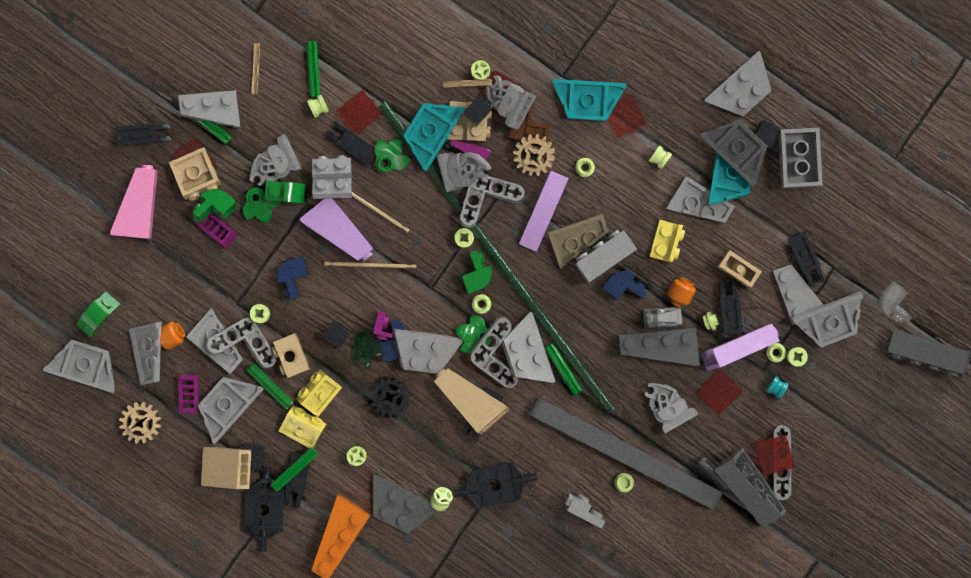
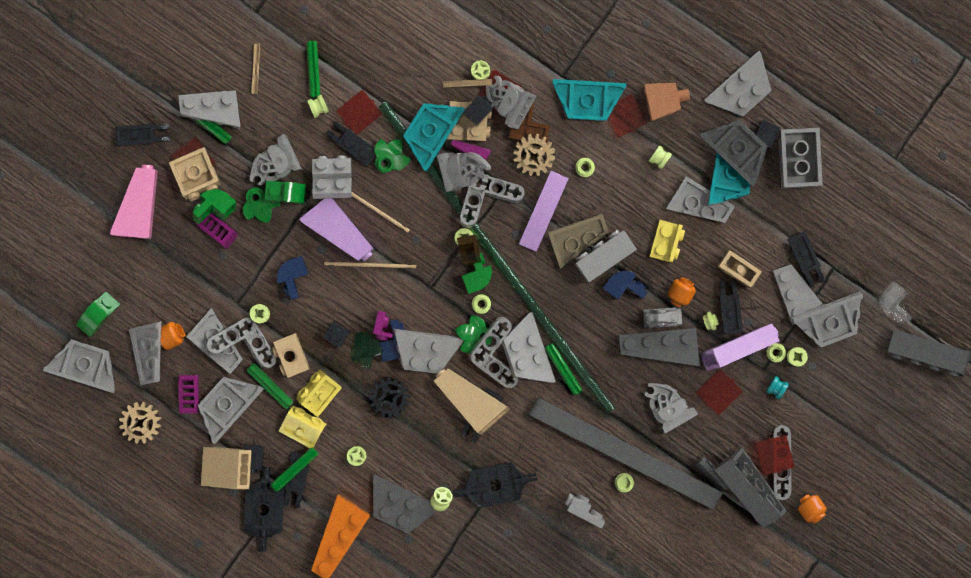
(469, 249): none -> dark brown panel
(664, 99): none -> nougat torso
(812, 508): none -> orange head

